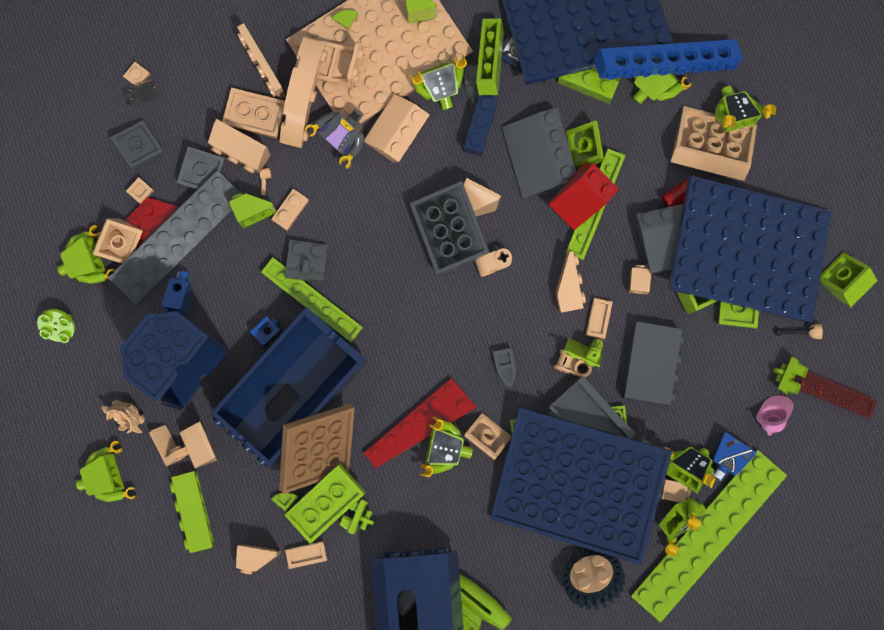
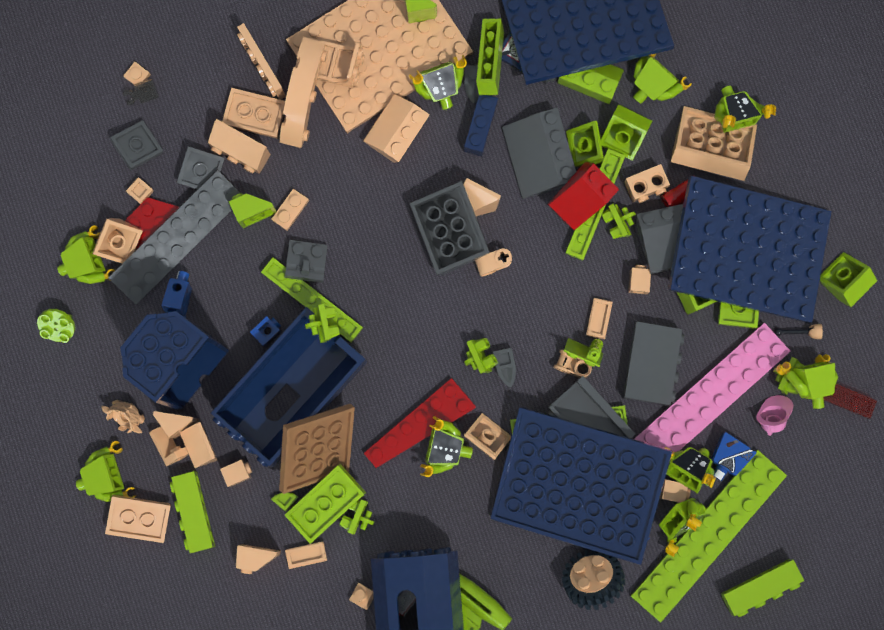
(137, 518): none -> light nougat plate
(174, 424): none -> light nougat slope
(236, 472): none -> light nougat brick
(264, 174): light nougat hand -> none
(319, 323): none -> lime hips
(342, 132): dark grey torso -> none
(345, 18): lime tile -> none
(362, 596): none -> light nougat plate
(477, 357): none -> lime hips
(568, 288): light nougat slope -> none
(614, 213): none -> lime hips
(625, 132): none -> lime slope
(645, 180): none -> light nougat brick
(667, 59): blue brick -> none
(716, 391): none -> bright pink plate
(762, 587): none -> lime brick
(812, 380): none -> lime torso

